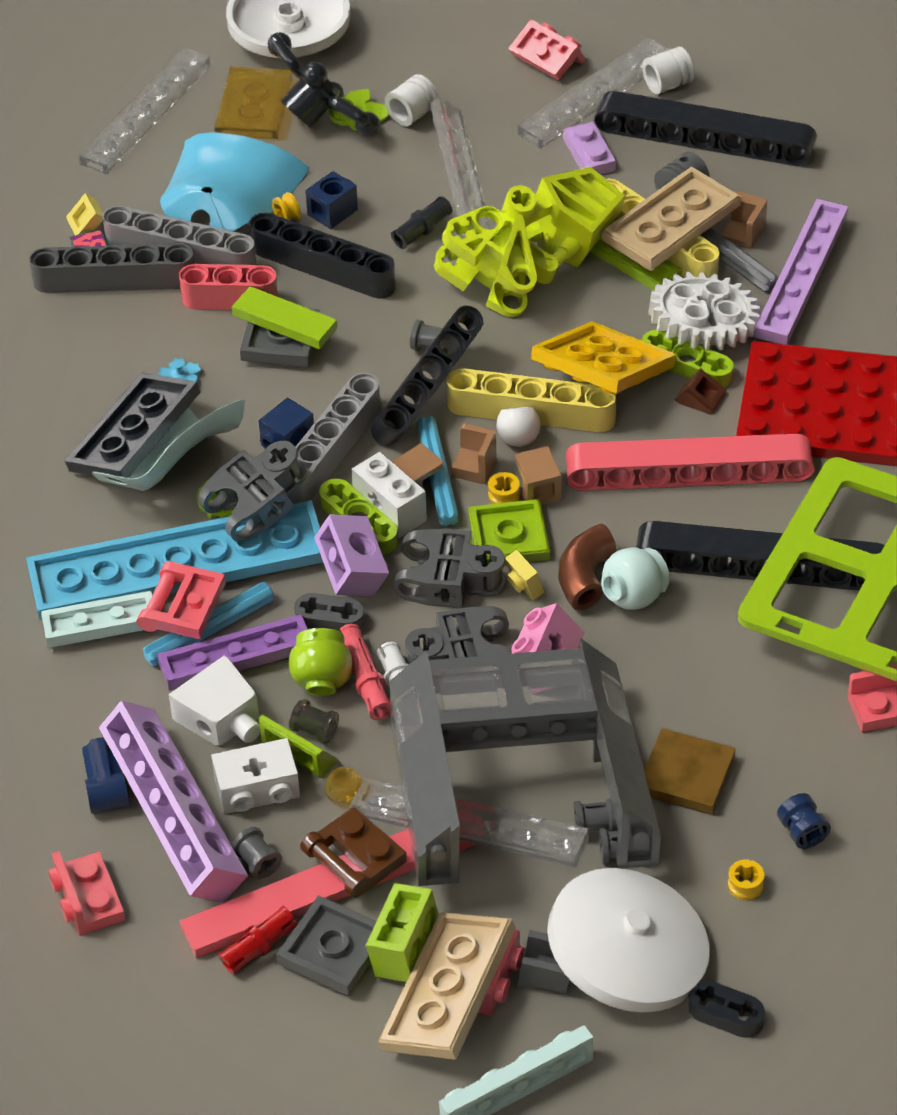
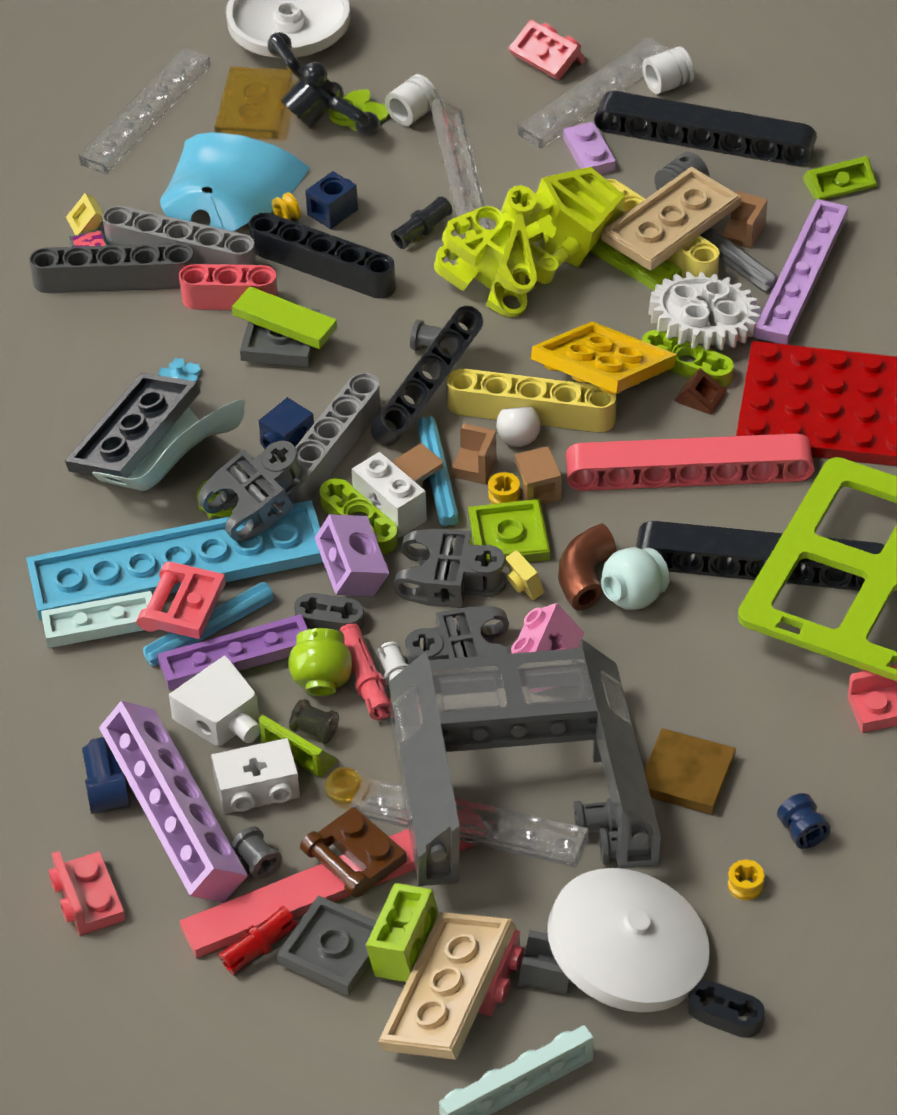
(840, 178): none -> lime slope

